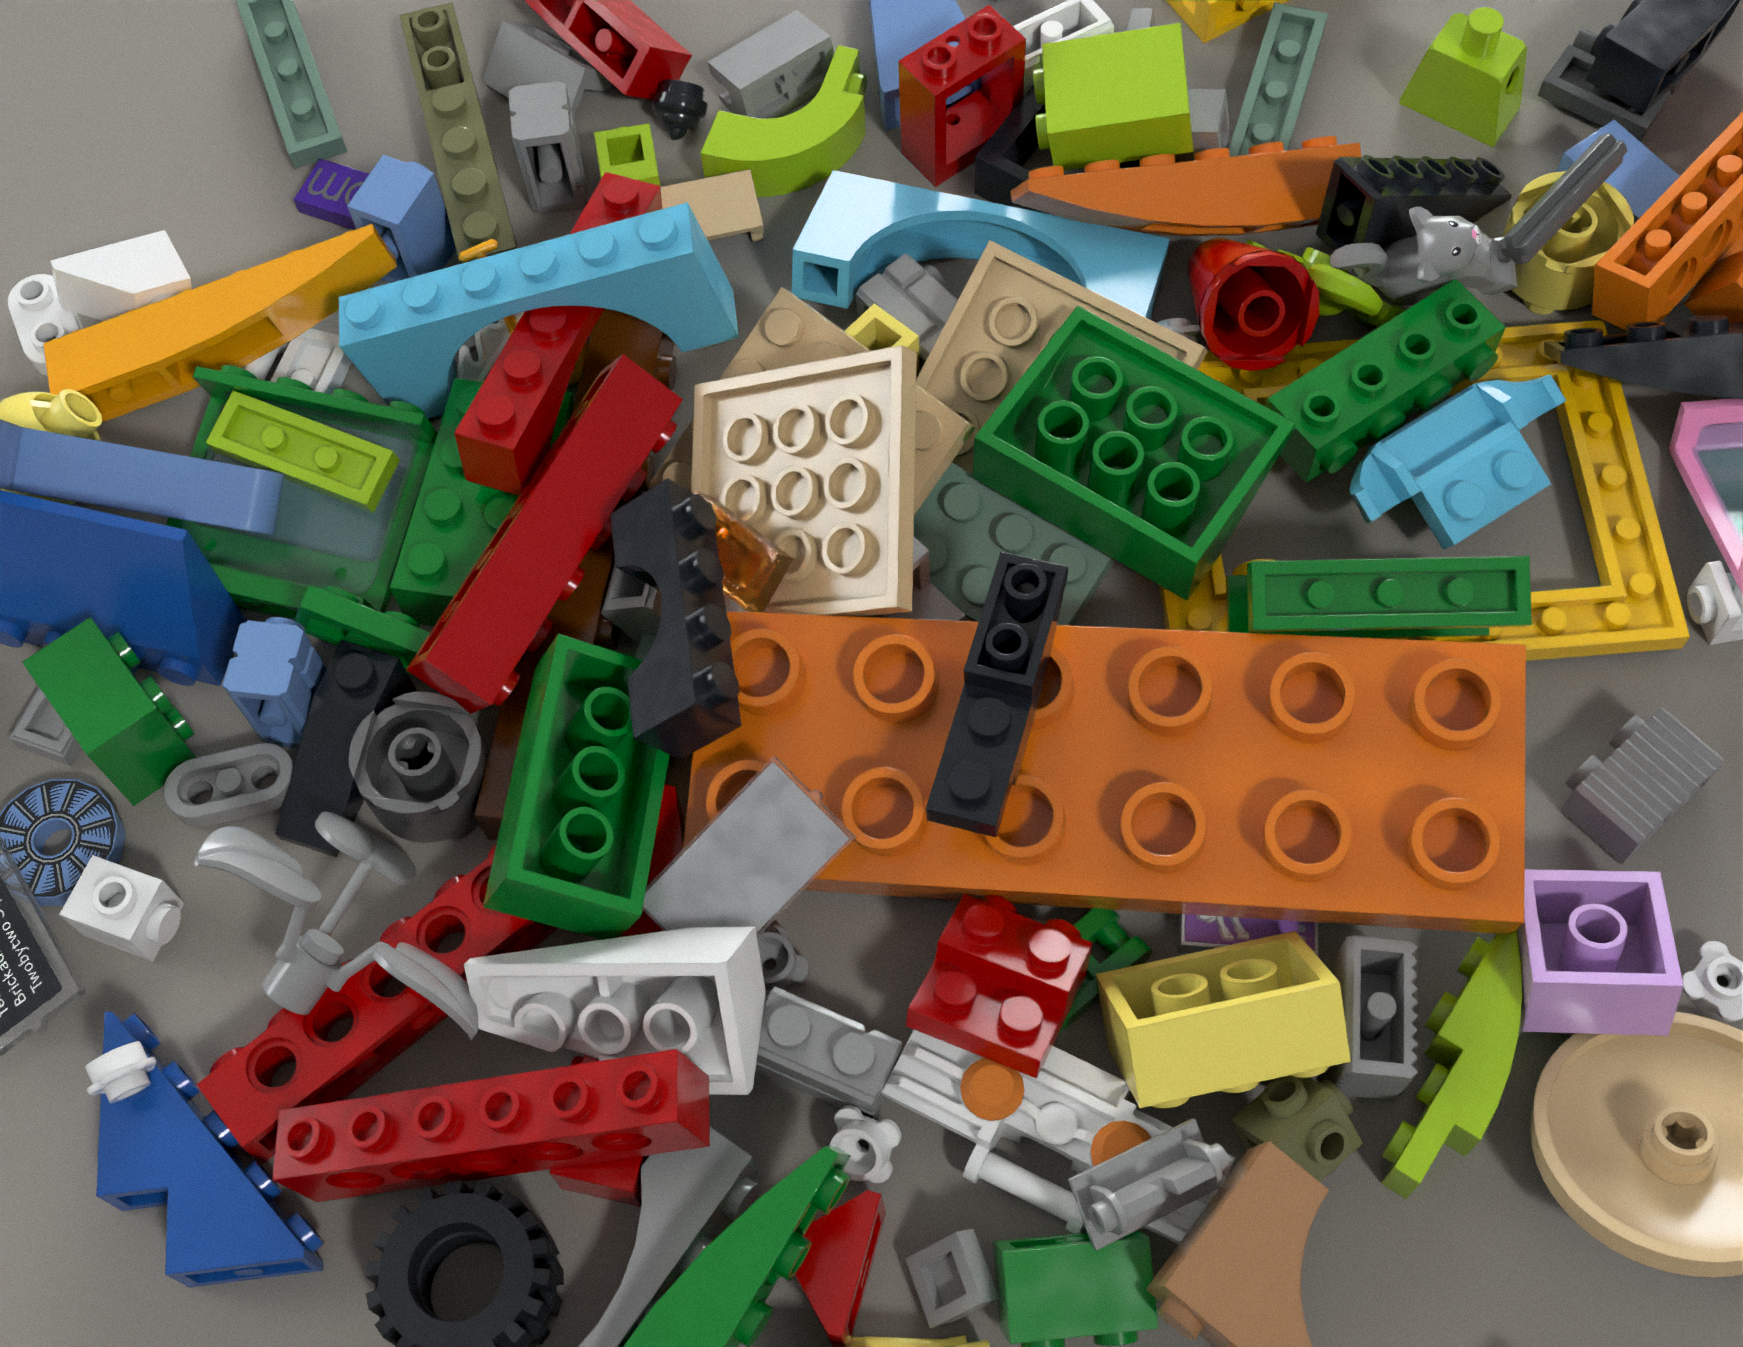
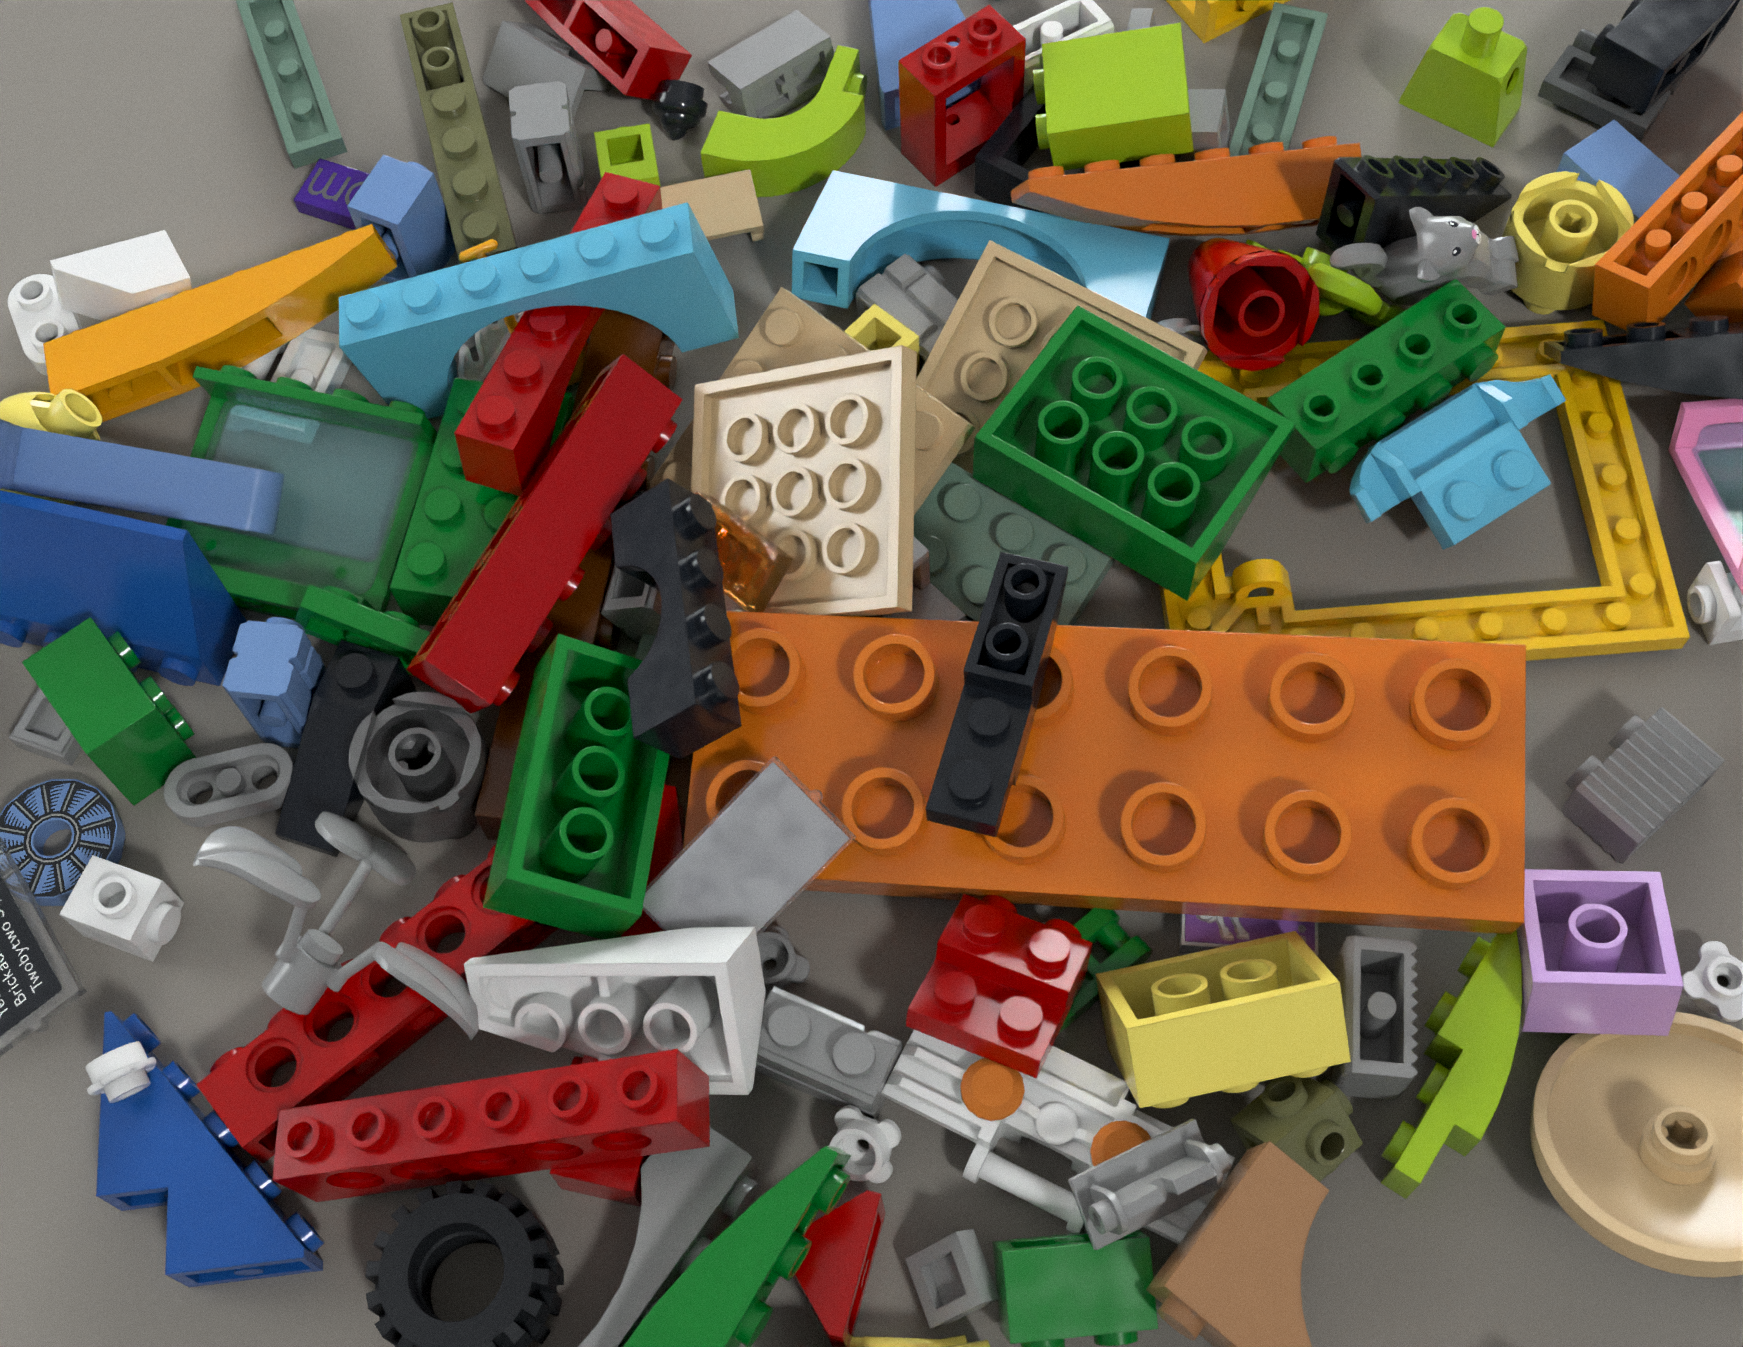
(303, 451): lime plate -> none
(1381, 597): green fence -> none
(1563, 199): dark grey axle -> none

